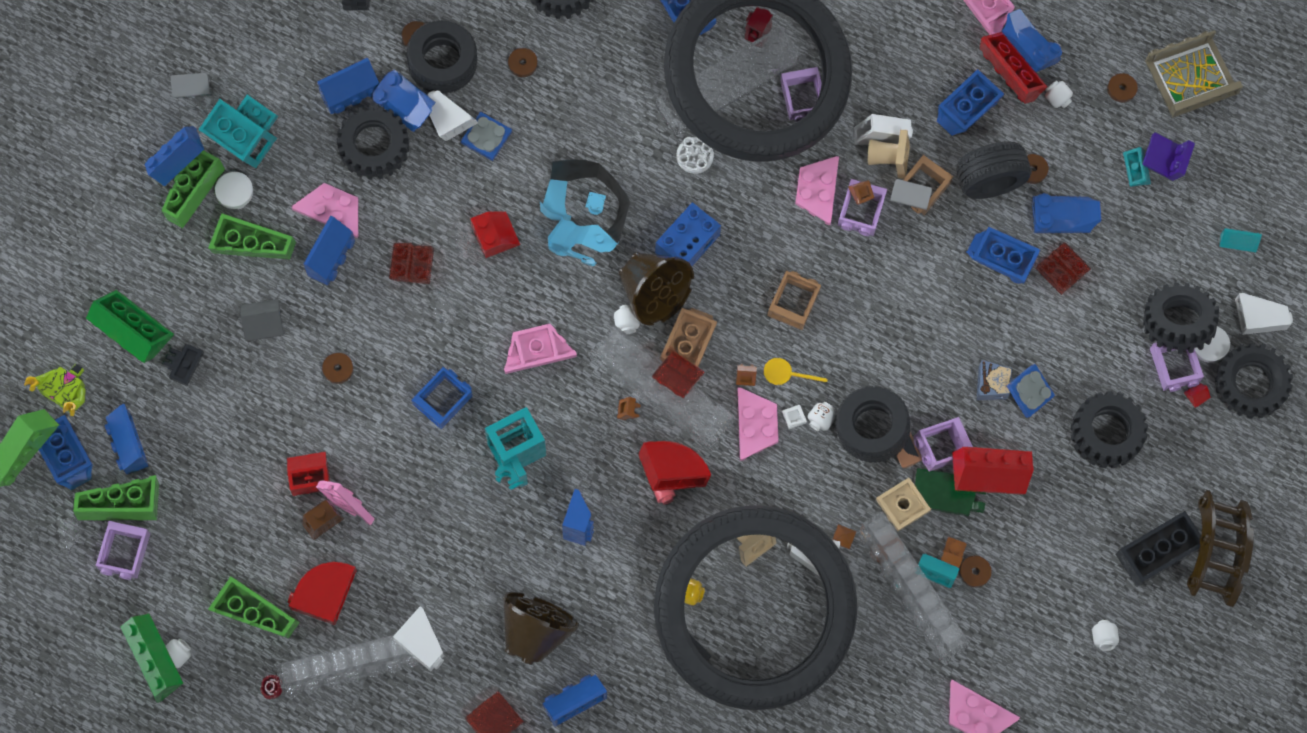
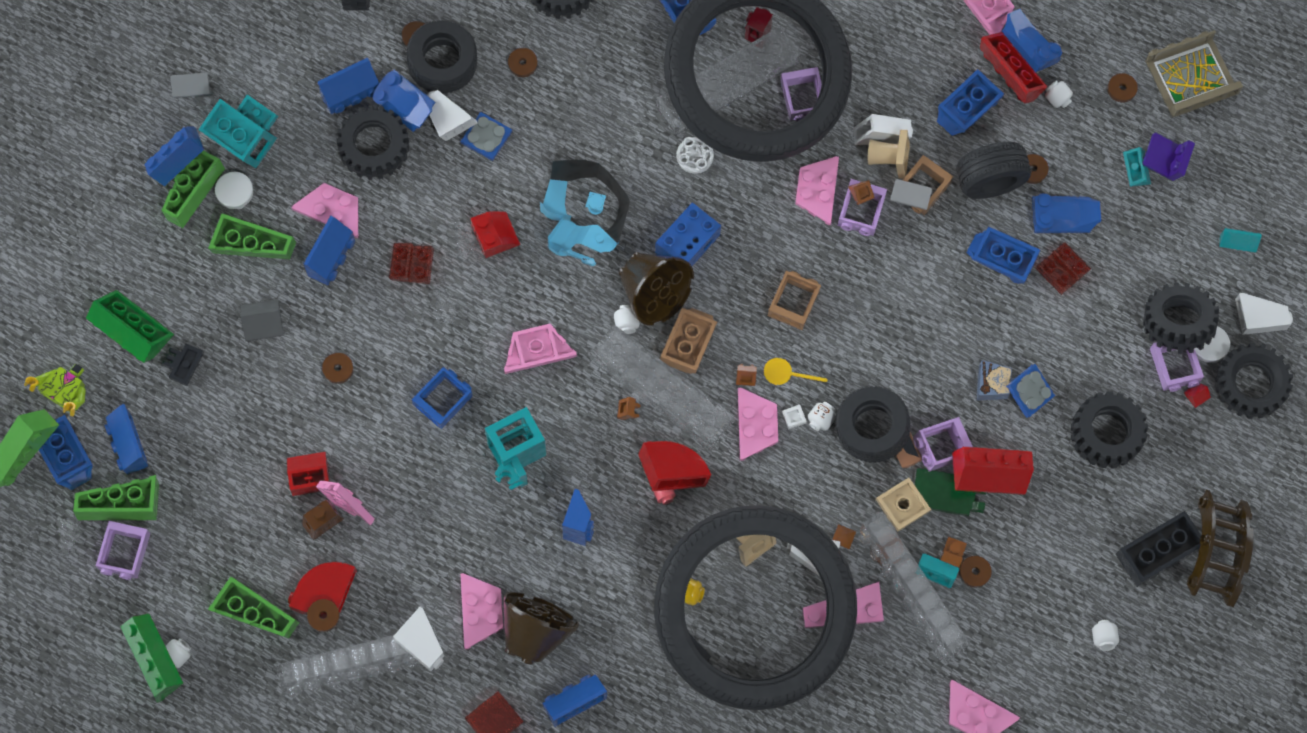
(266, 687): dark red plate -> none
(319, 607): none -> reddish brown piece
(480, 610): none -> bright pink wing
(678, 374): clear red slope -> none
(868, 608): none -> bright pink wing

